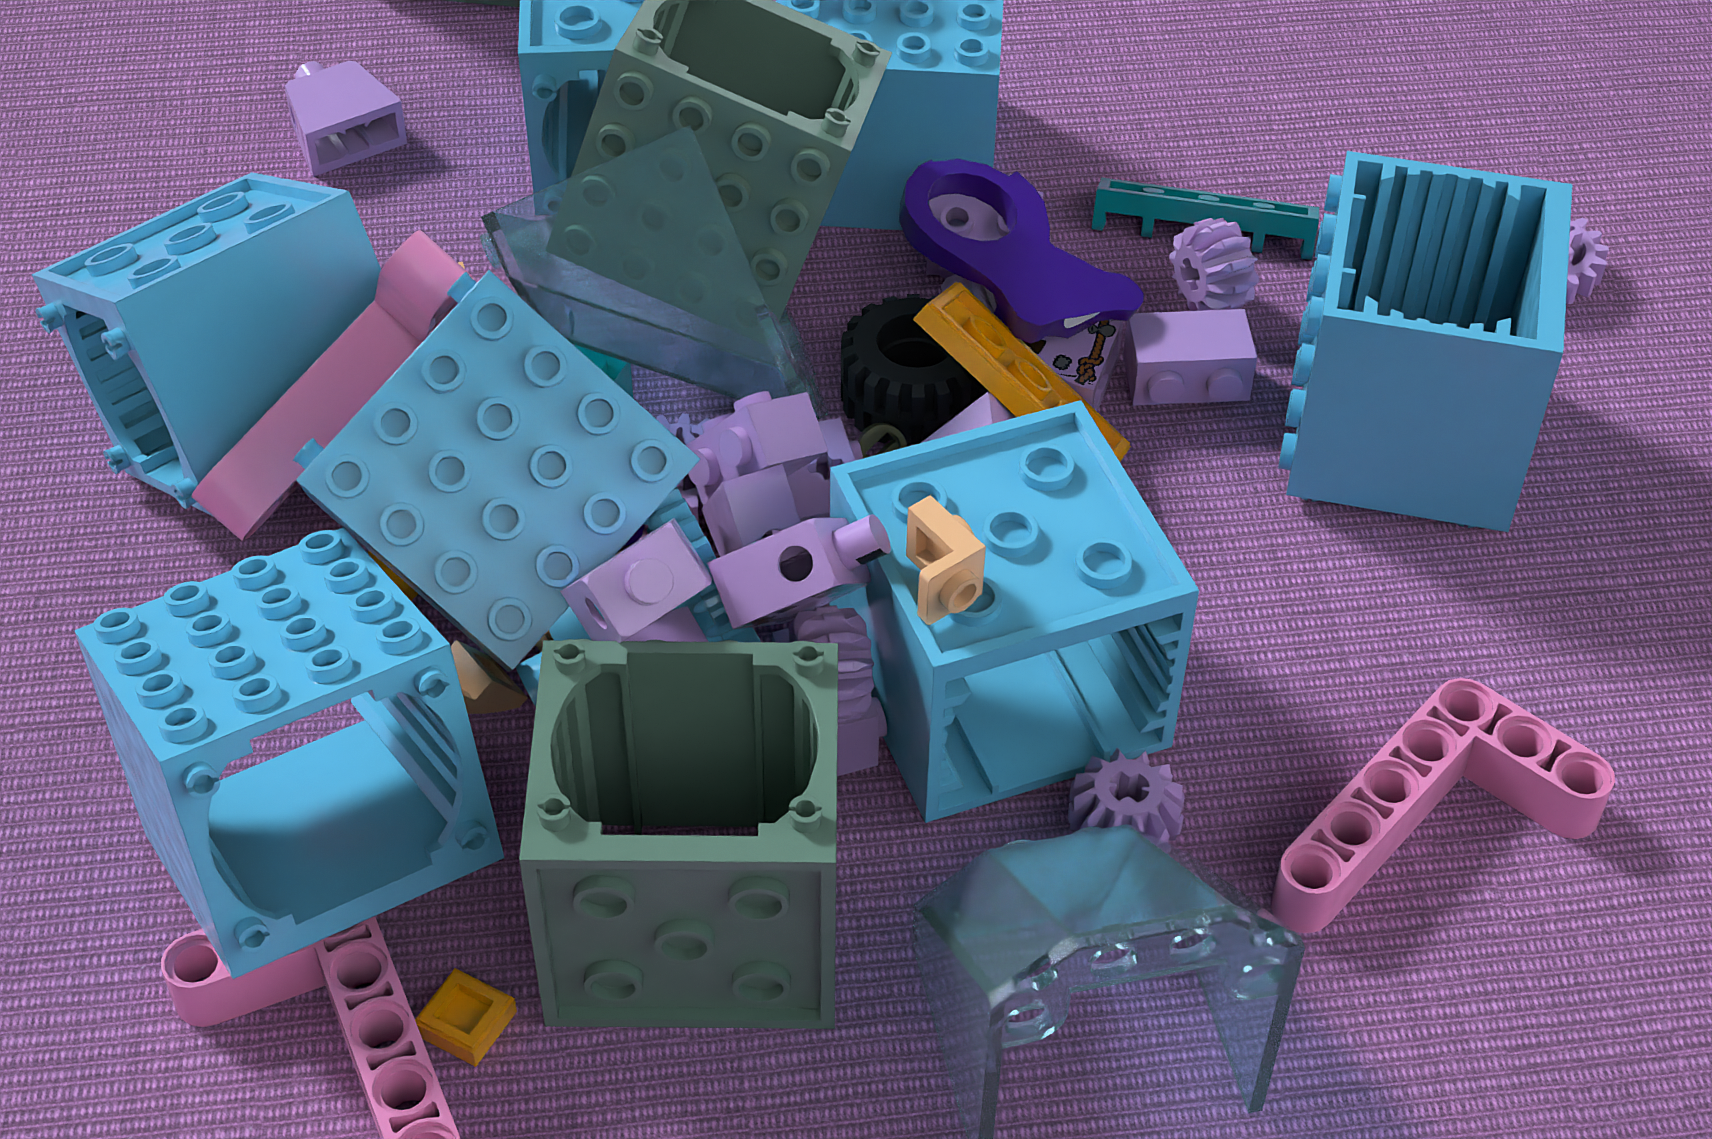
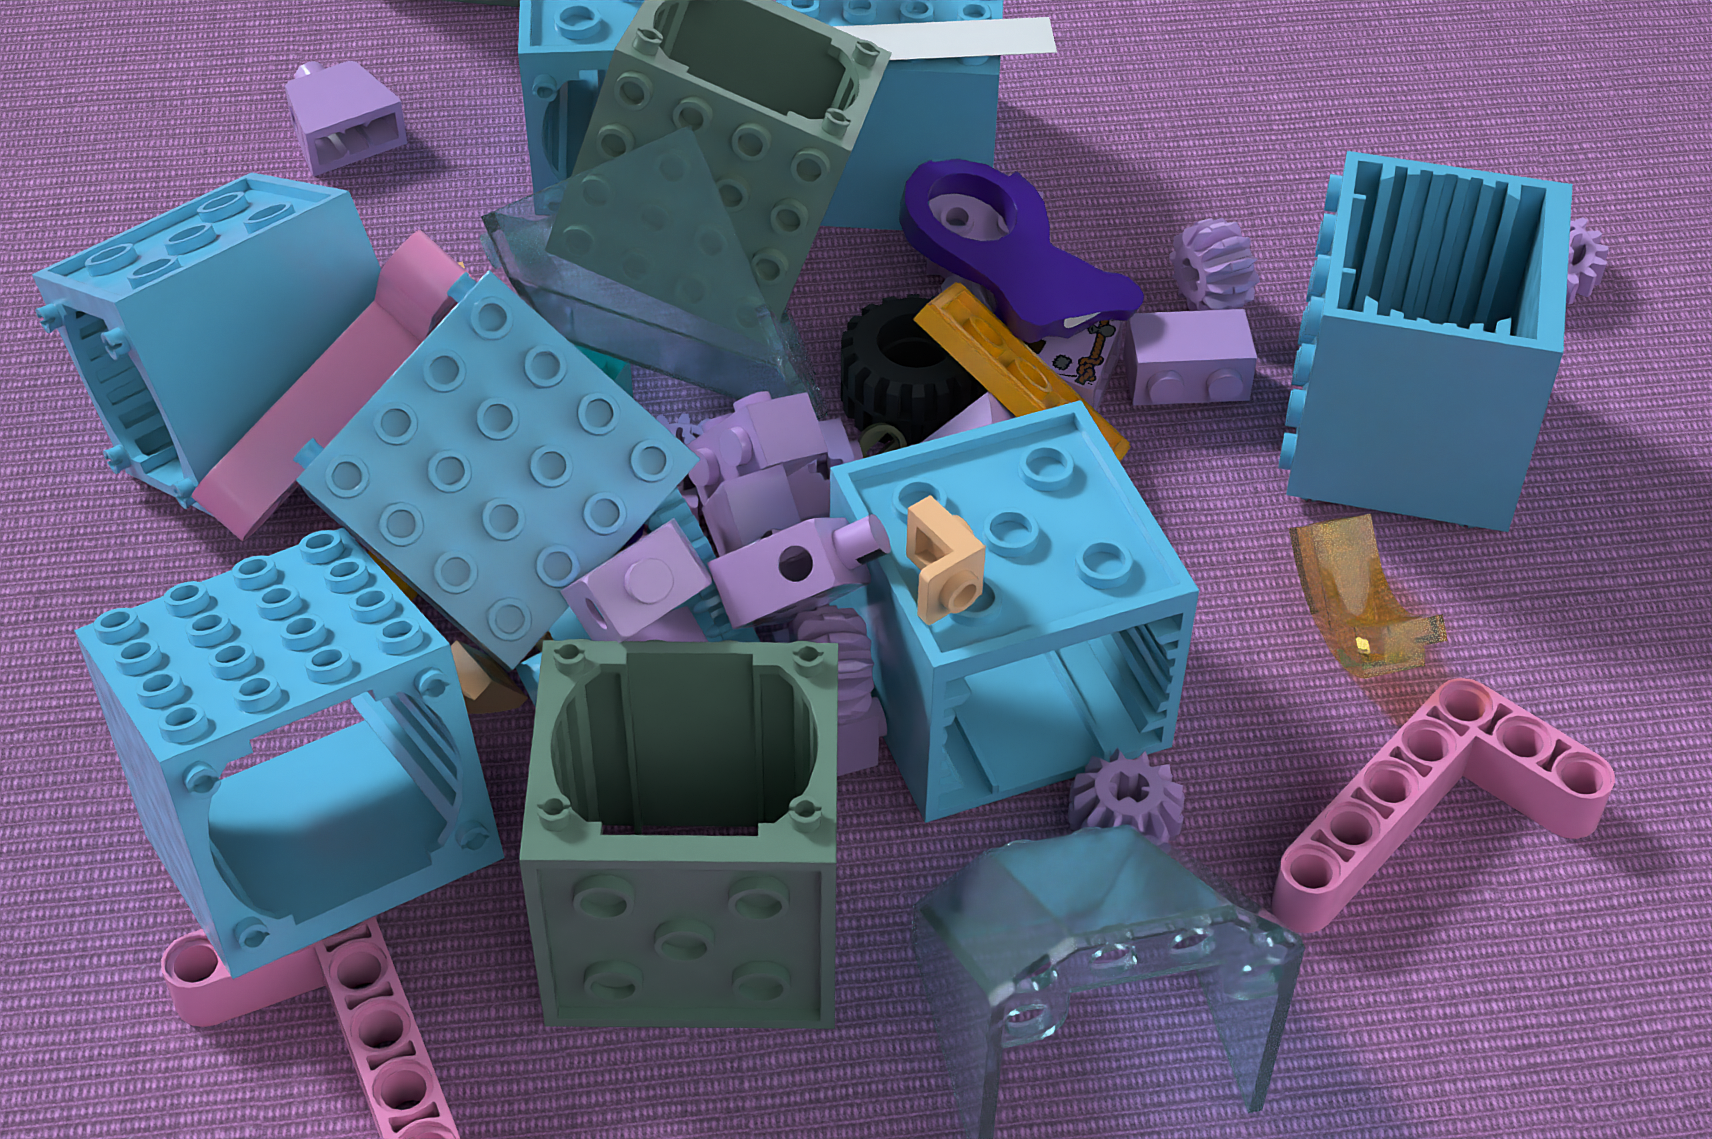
(465, 1017): light orange tile -> none
(959, 38): none -> white sticker
(1192, 206): teal hinge -> none
(1354, 602): none -> clear yellow arch

